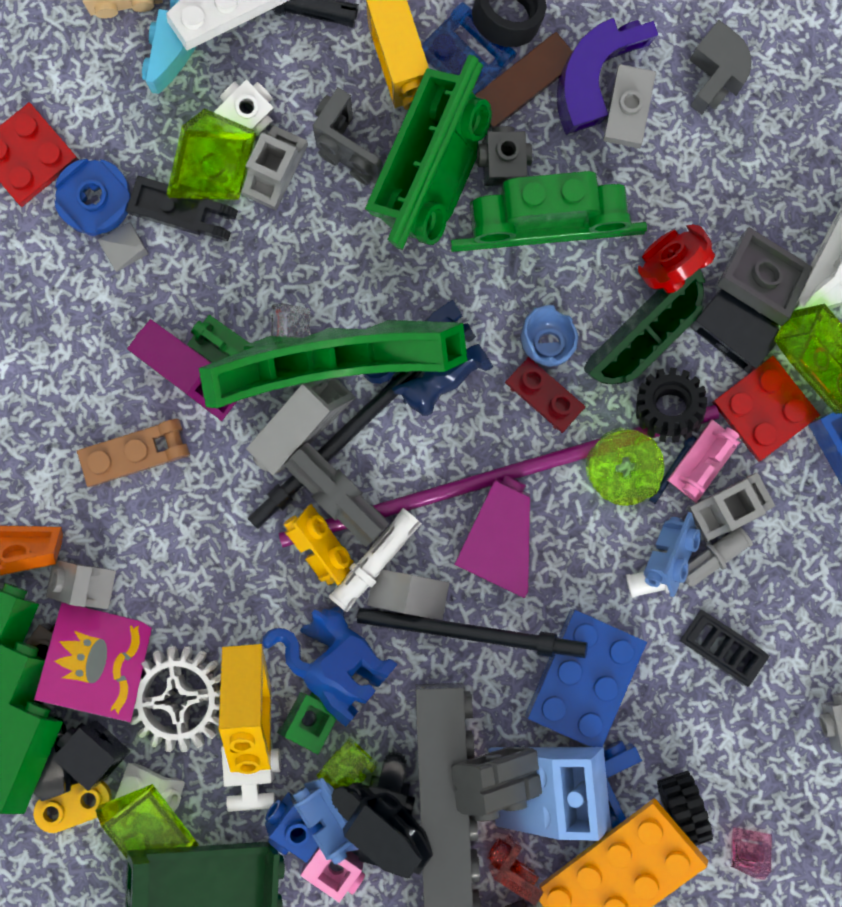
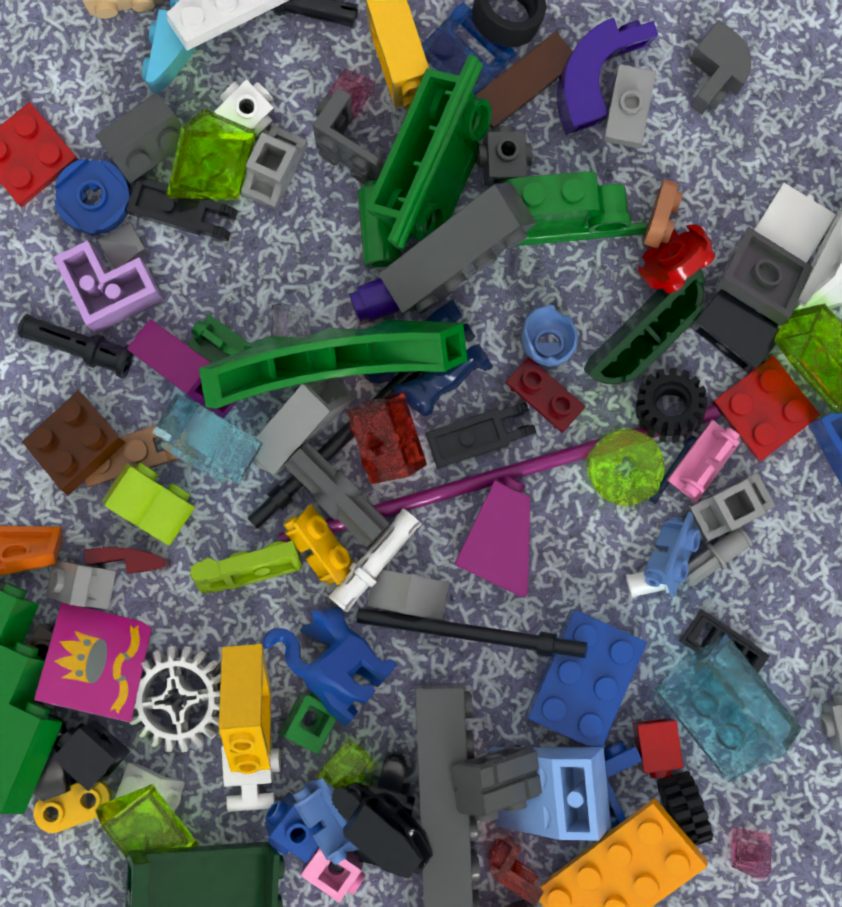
(73, 442): none -> reddish brown plate
(92, 349): none -> black pin
(102, 295): none -> lavender brick
(135, 560): none -> dark red slope
(142, 137): none -> dark grey brick
(148, 503): none -> lime brick
(206, 440): none -> clear light blue brick
(246, 567): none -> lime hinge
(357, 86): none -> clear pink slope
(373, 301): none -> dark purple brick
(374, 233): none -> green brick
(387, 438): none -> clear red brick
(458, 249): none -> dark grey wedge
(475, 436): none -> black hinge
(658, 747): none -> red brick
(659, 226): none -> nougat plate
(728, 709): none -> clear light blue brick
(795, 222): none -> white piece

